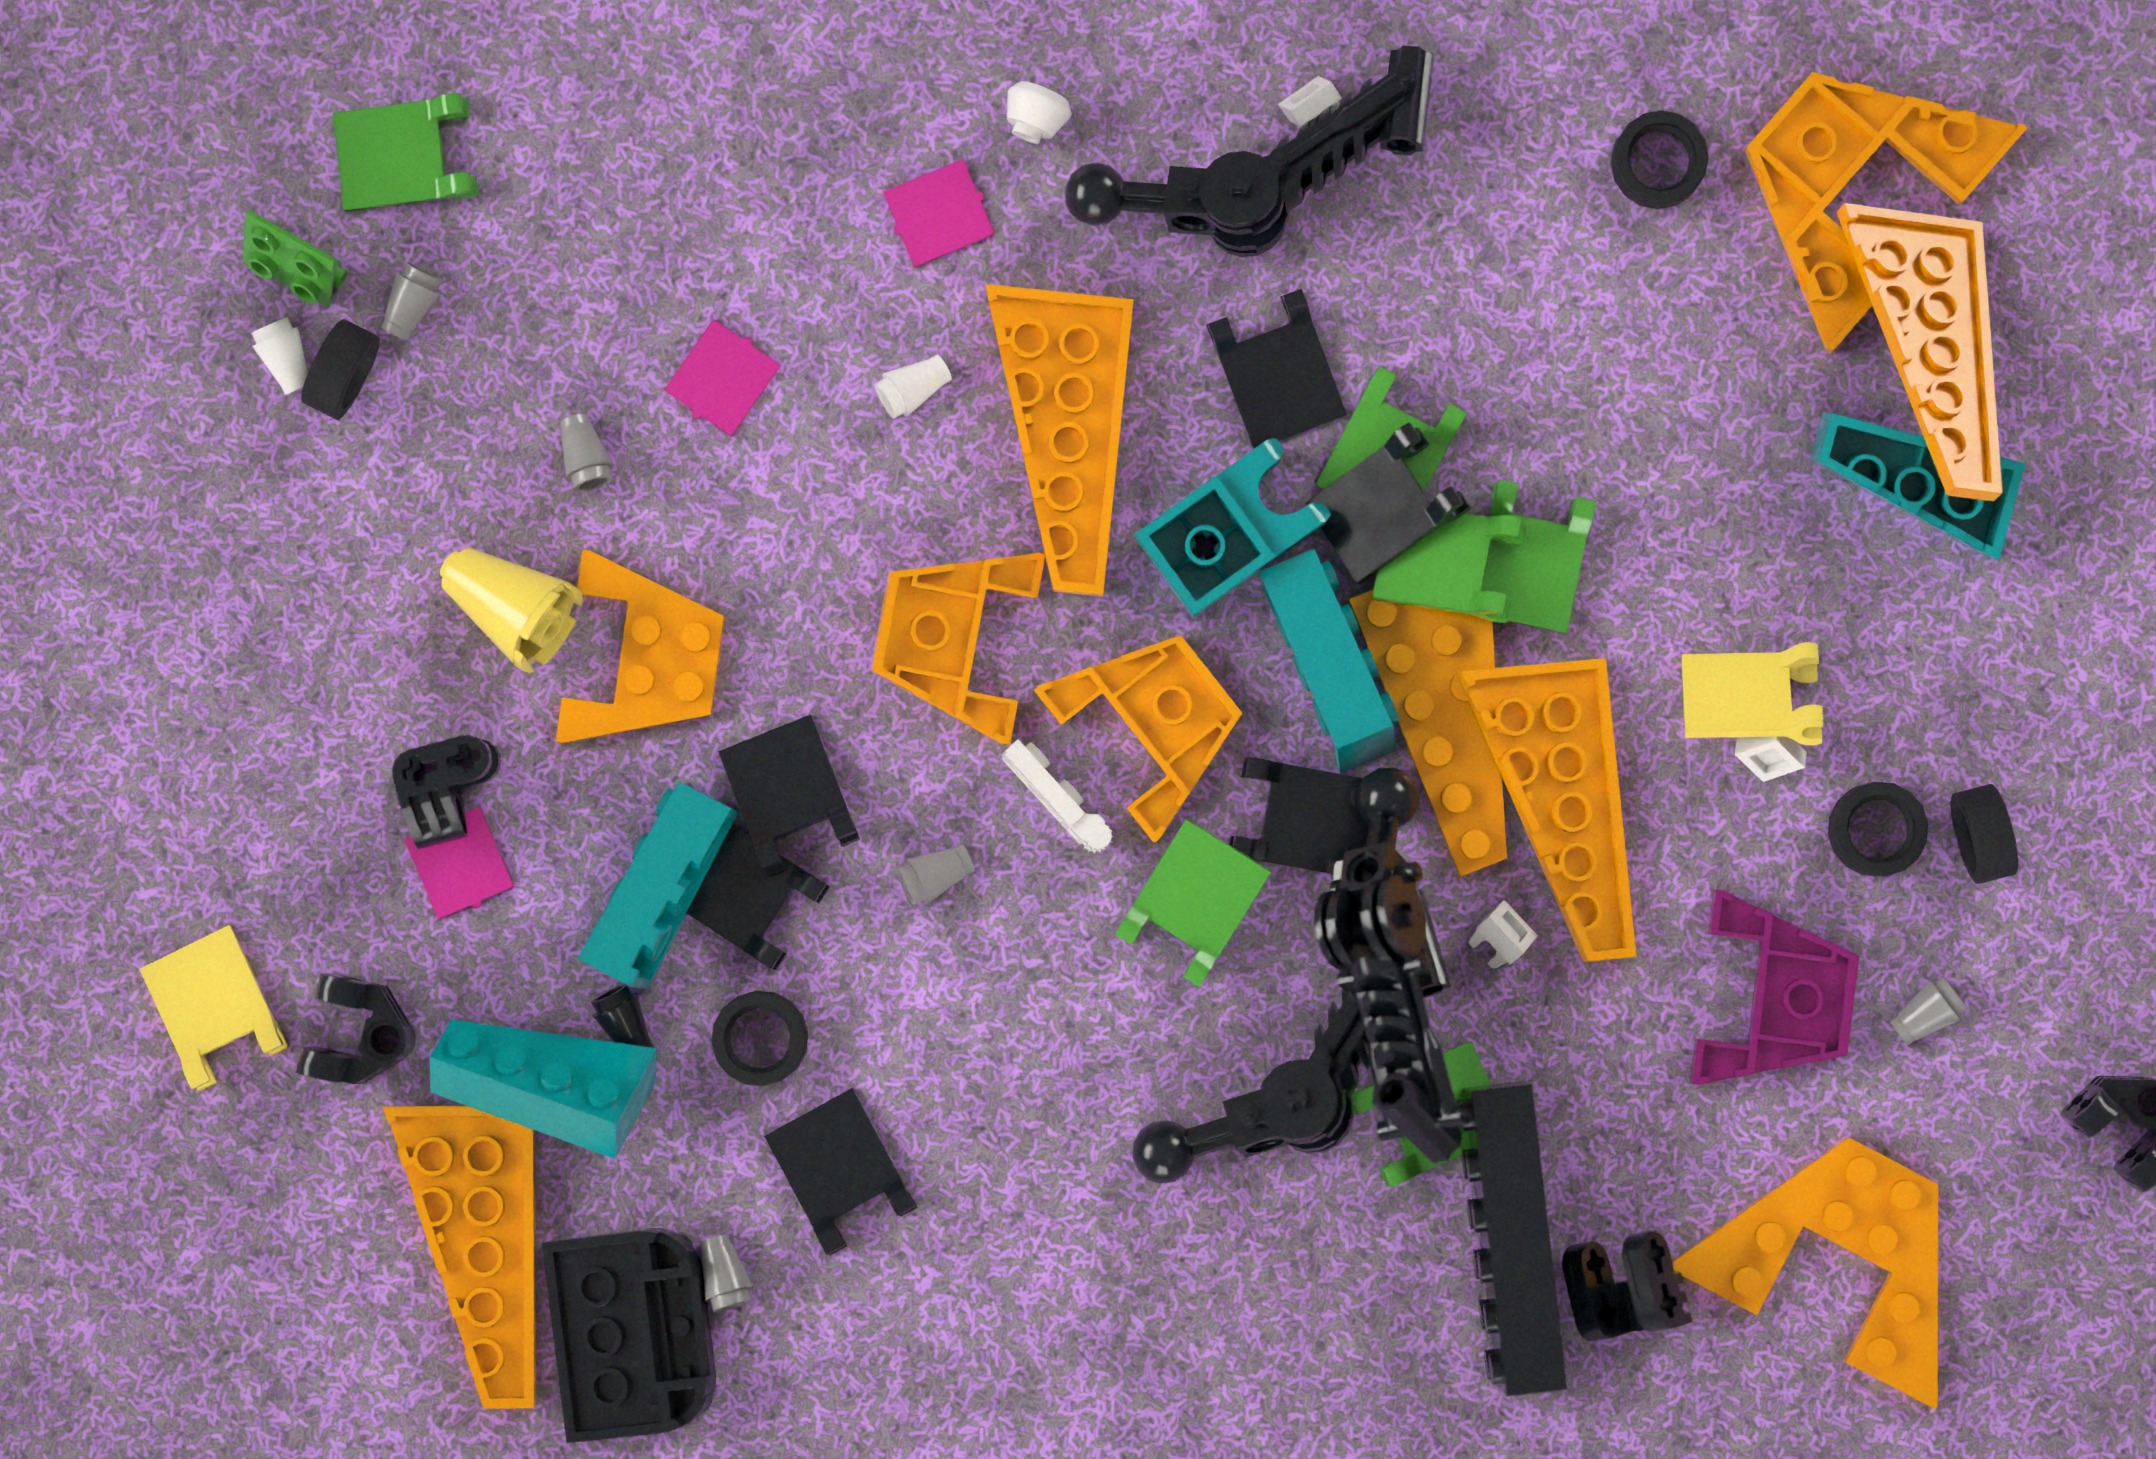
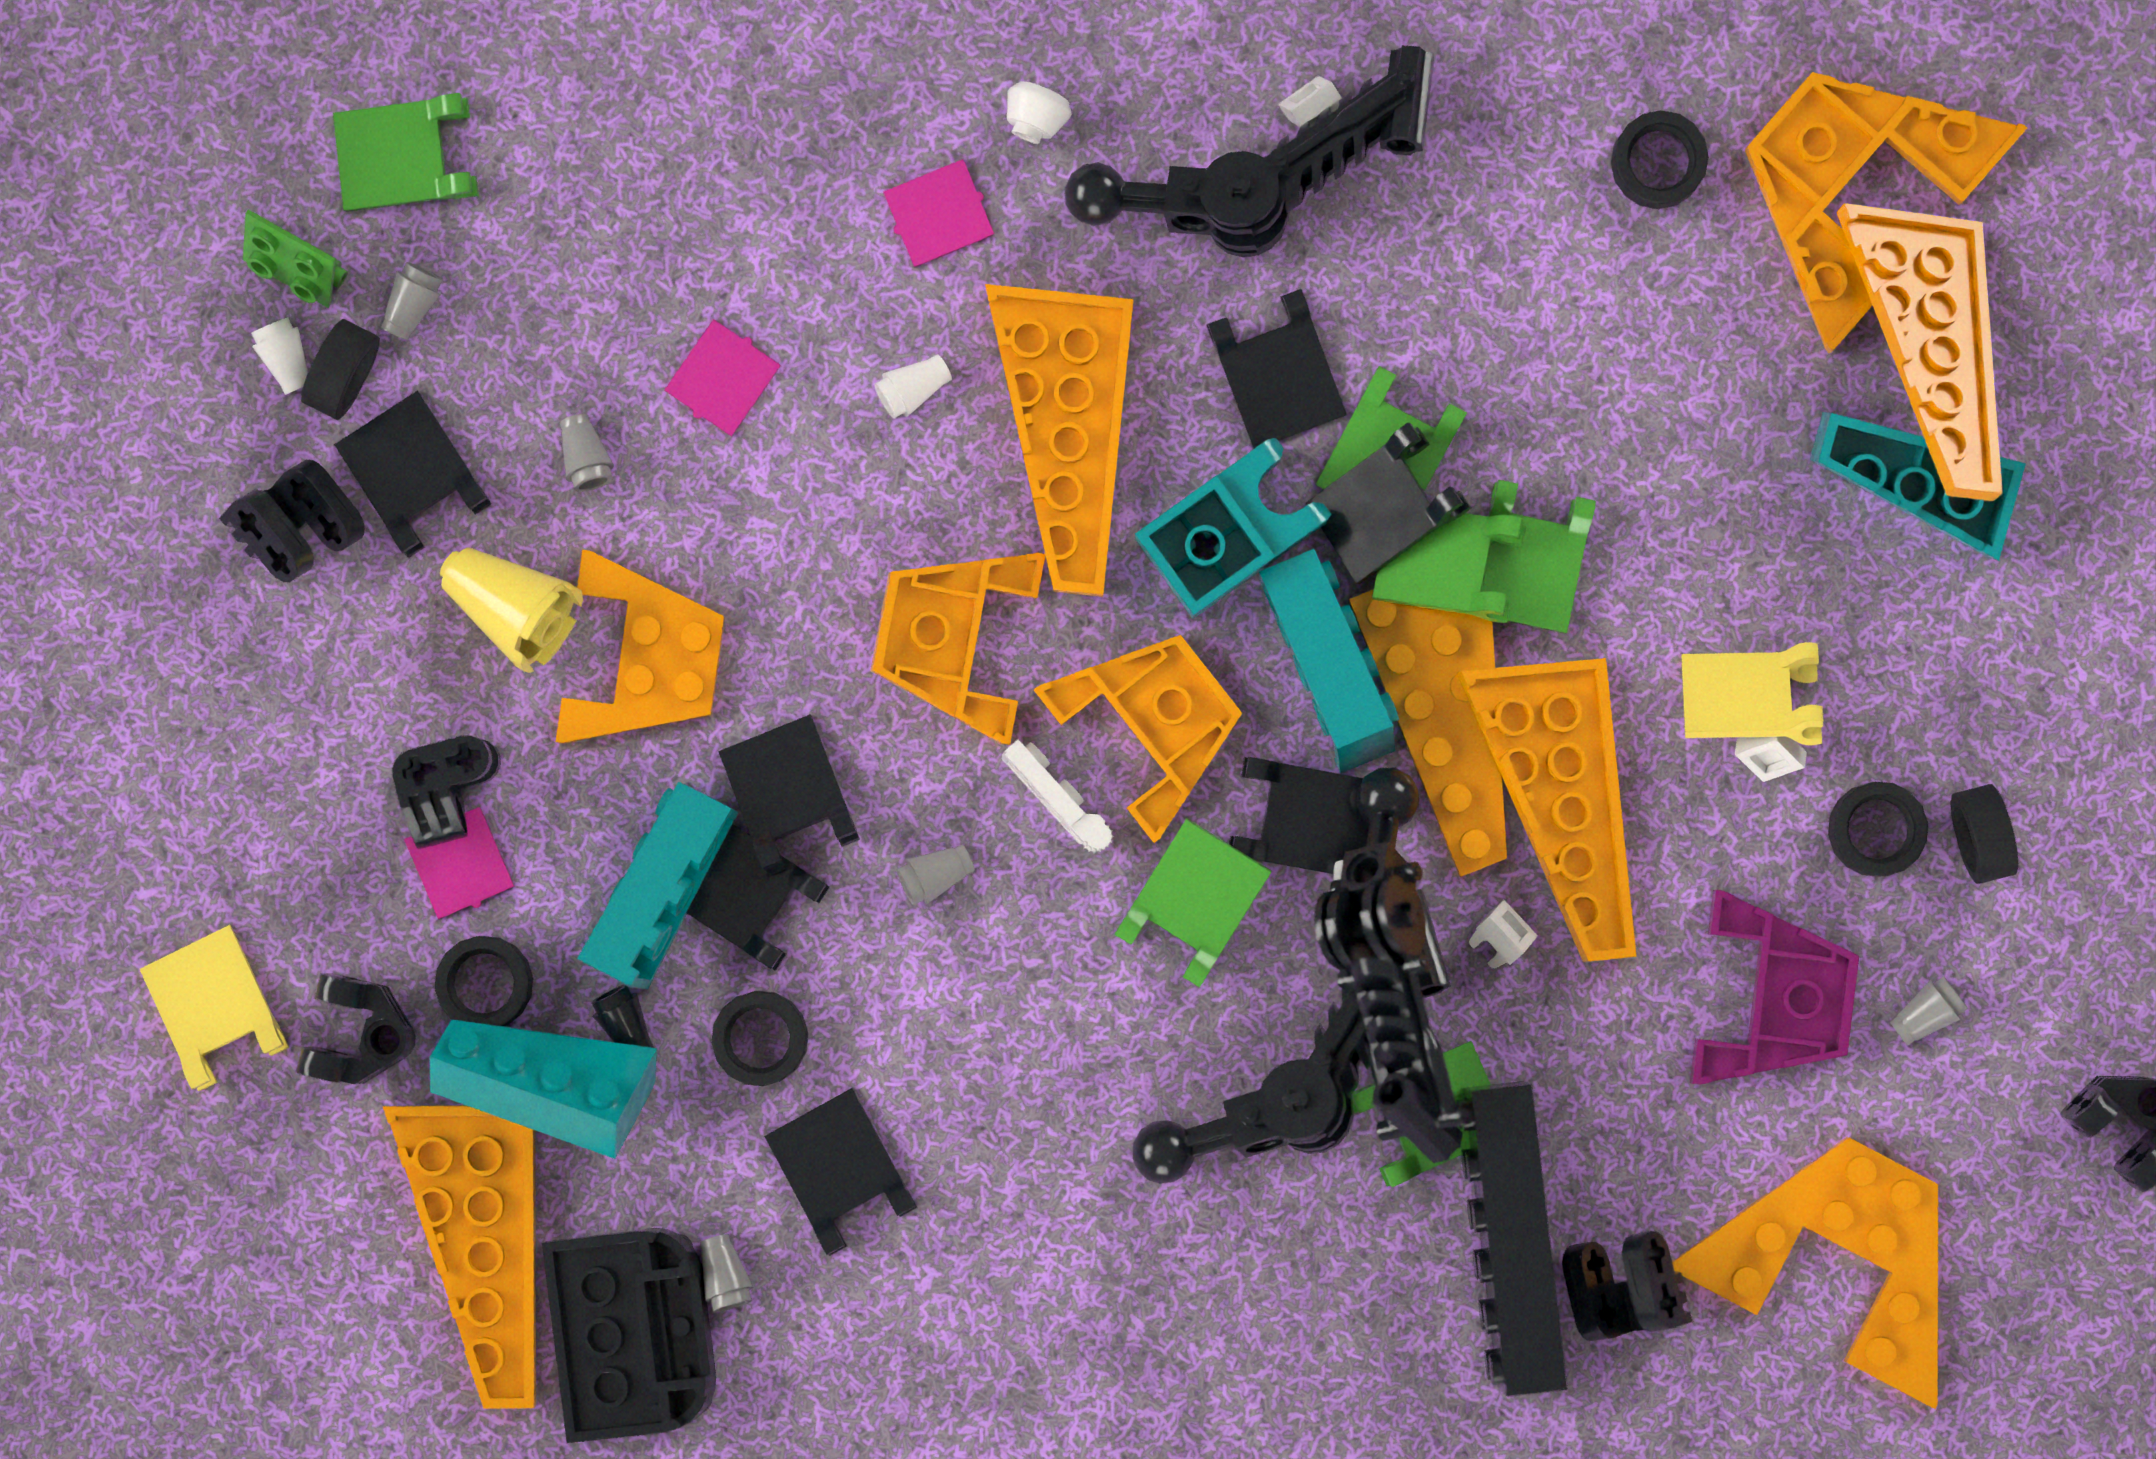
(273, 518): none -> black piece
(408, 467): none -> black flag
(473, 946): none -> black tyre

